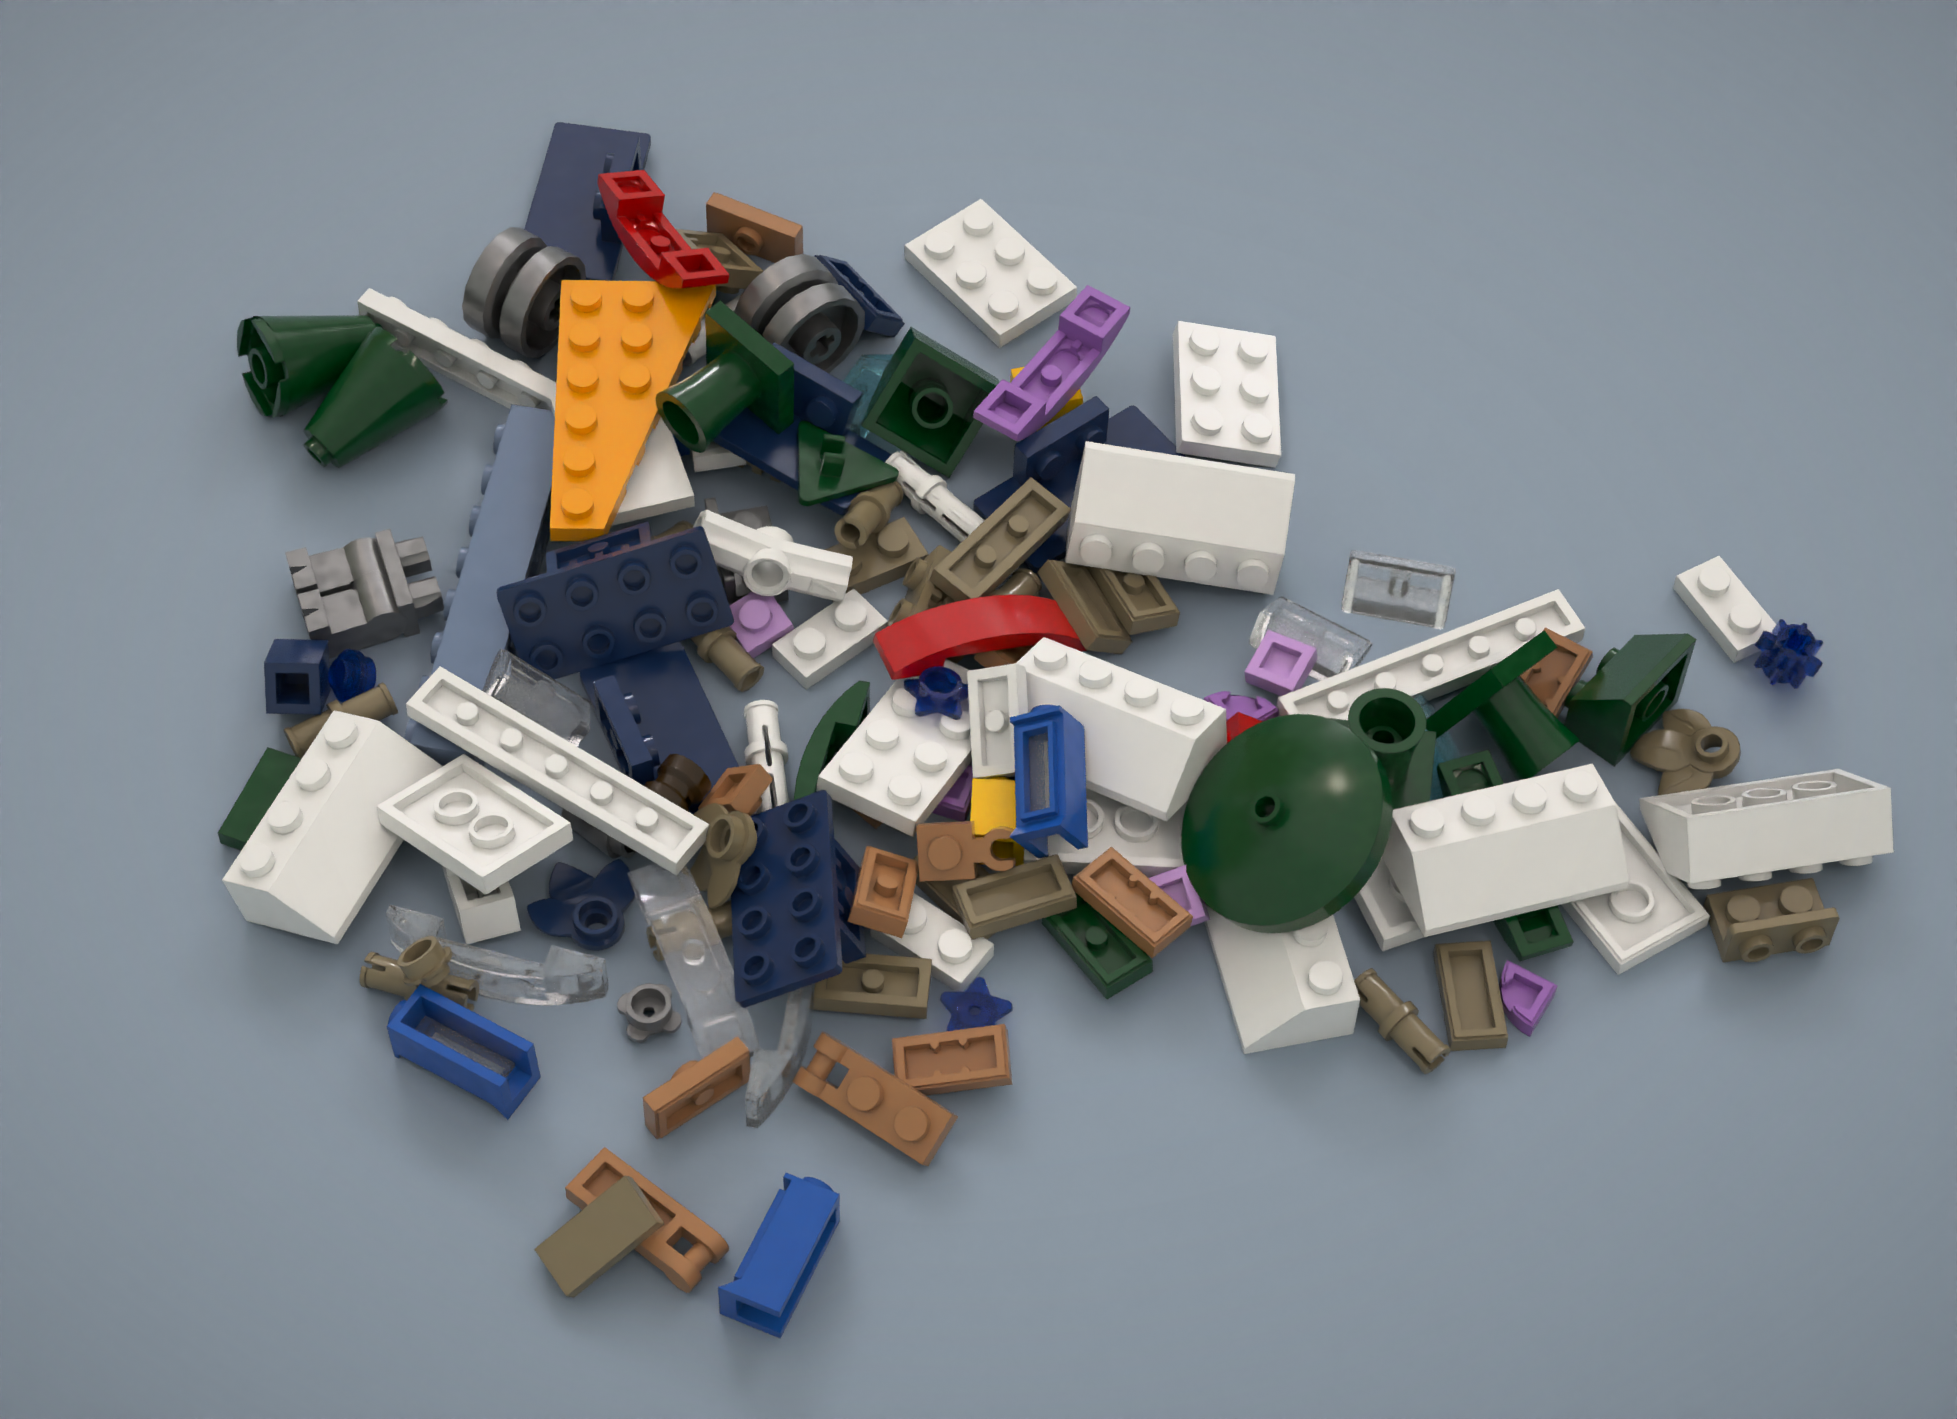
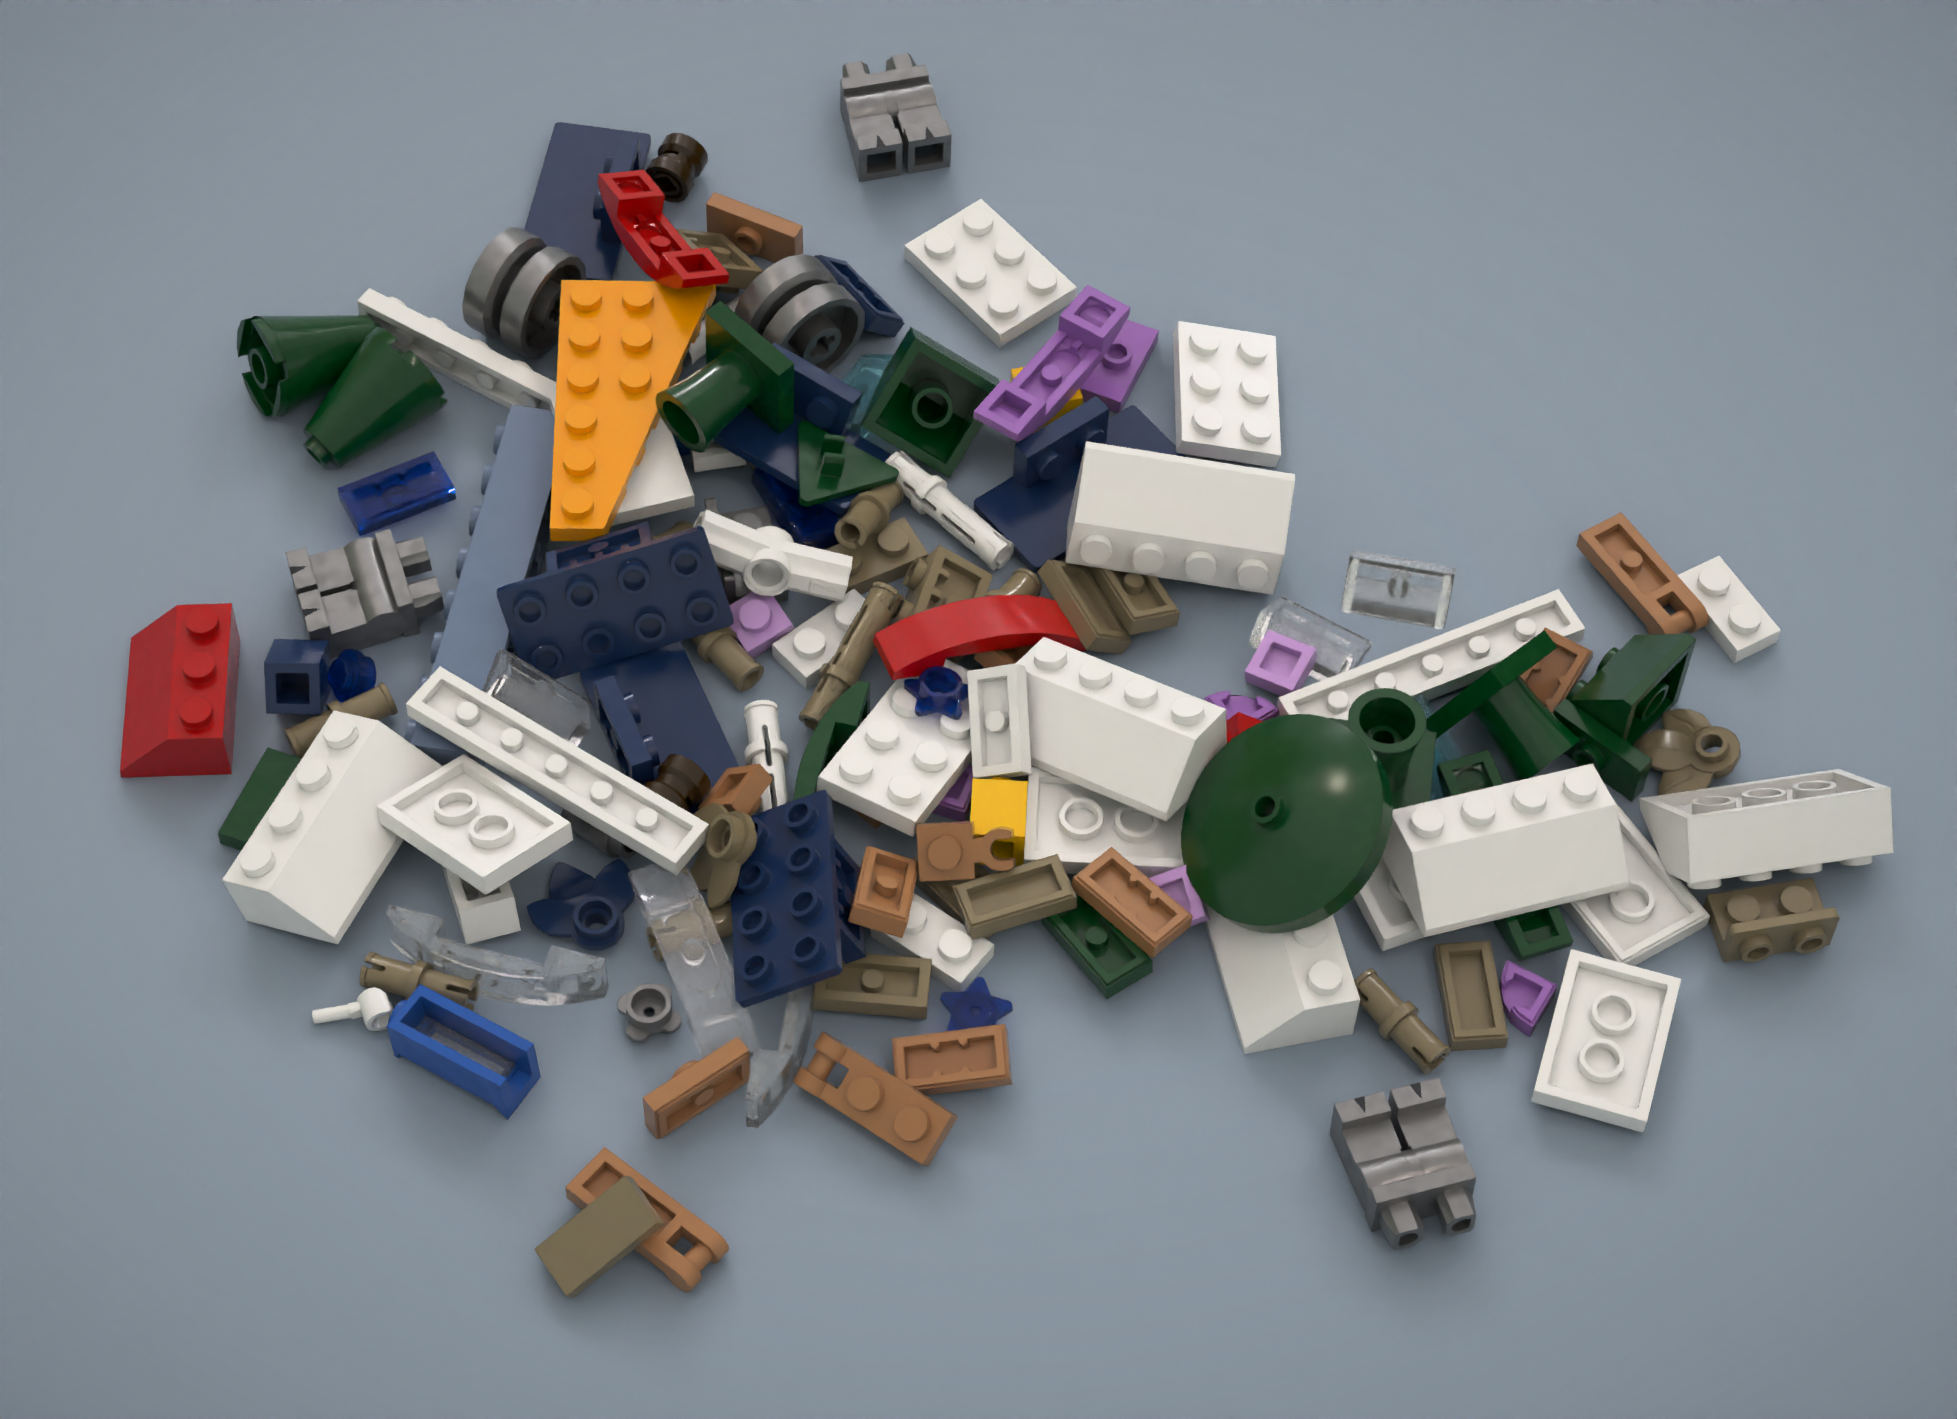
(182, 694): none -> red slope
(370, 1004): none -> white hand
(396, 493): none -> clear blue plate
(425, 962): dark tan plate -> none
(677, 165): none -> dark brown wheel
(782, 1255): blue window -> none
(807, 525): none -> clear blue plate
(853, 652): none -> dark tan pin
(892, 115): none -> flat silver hips
(1001, 543): dark tan plate -> none
(1049, 779): blue window -> none
(1121, 366): none -> medium lavender plate
(1405, 1161): none -> flat silver hips
(1606, 1040): none -> white plate
(1614, 758): none -> dark green plate
(1641, 577): none -> medium nougat plate
(1788, 654): clear blue gear -> none

